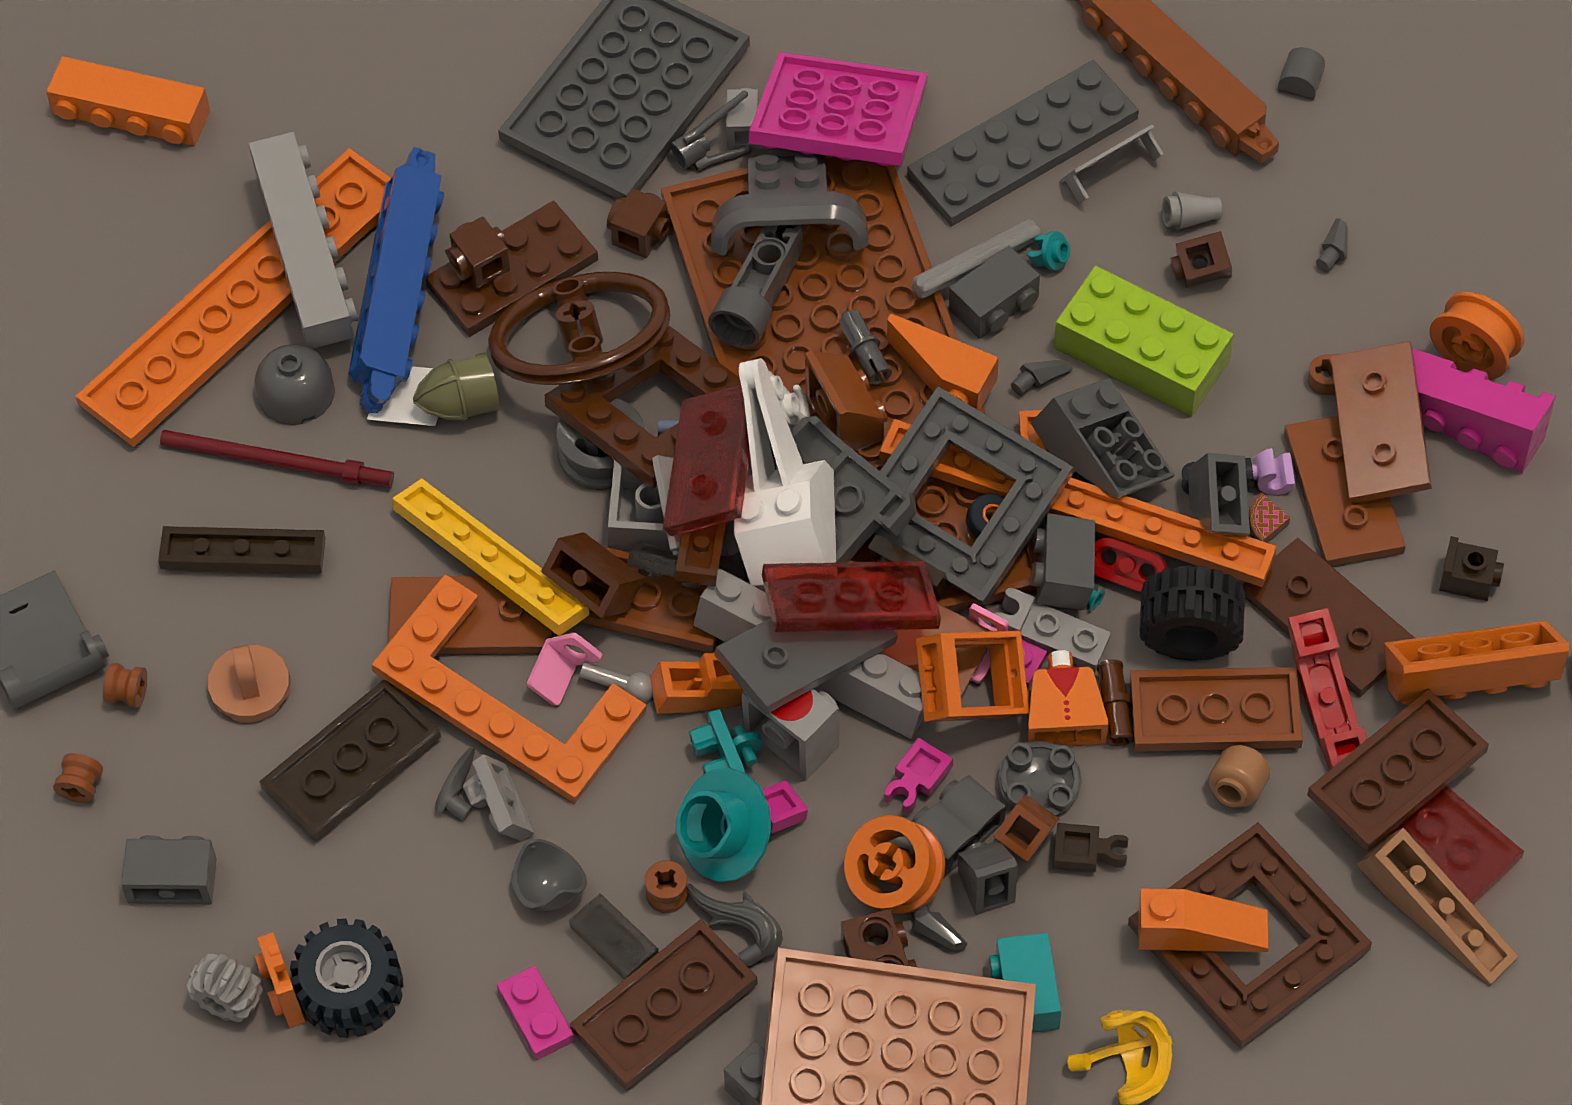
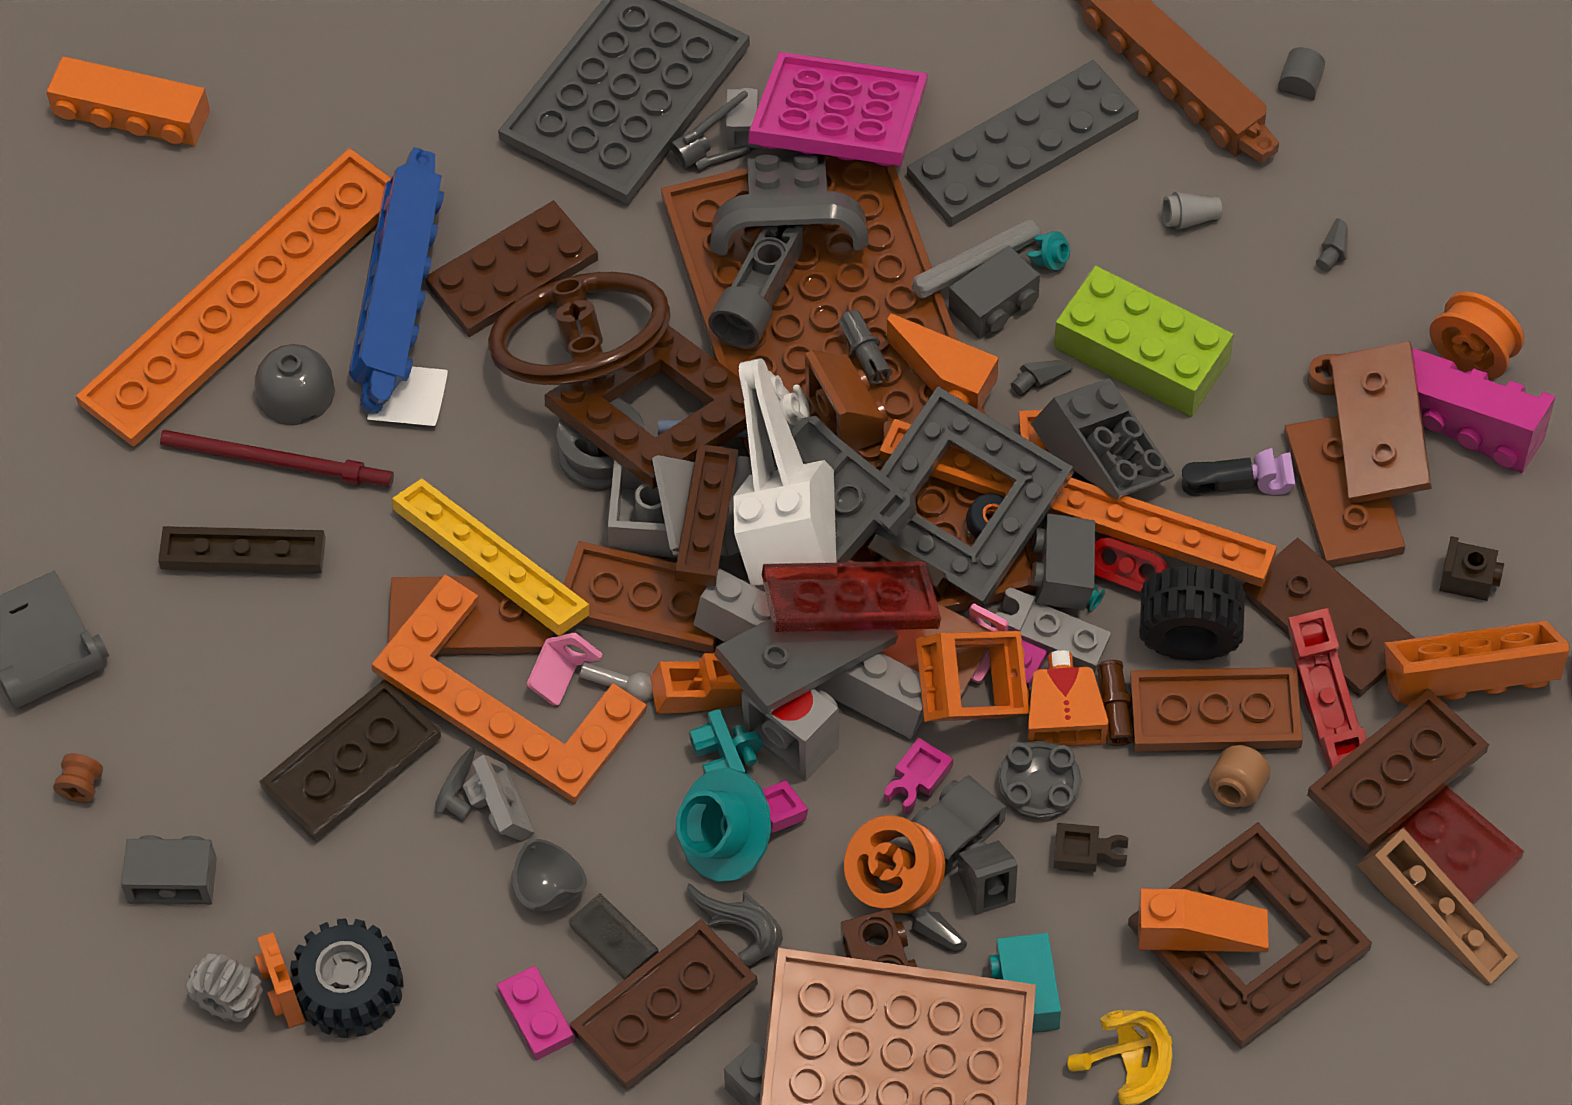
(125, 685): dark orange wheel -> none
(249, 683): nougat tile -> none
(302, 241): light grey brick -> none
(459, 389): olive helmet -> none
(478, 252): reddish brown brick -> none
(592, 574): reddish brown brick -> none
(638, 222): reddish brown brick -> none
(655, 561): clear smoke plate -> none
(666, 897): dark orange wheel -> none
(708, 462): clear red plate -> none
(1026, 827): dark orange brick -> none
(1146, 138): light grey piece -> none
(1207, 247): reddish brown brick -> none
(1220, 493): dark grey slope -> none
(1266, 519): dark orange tile -> none

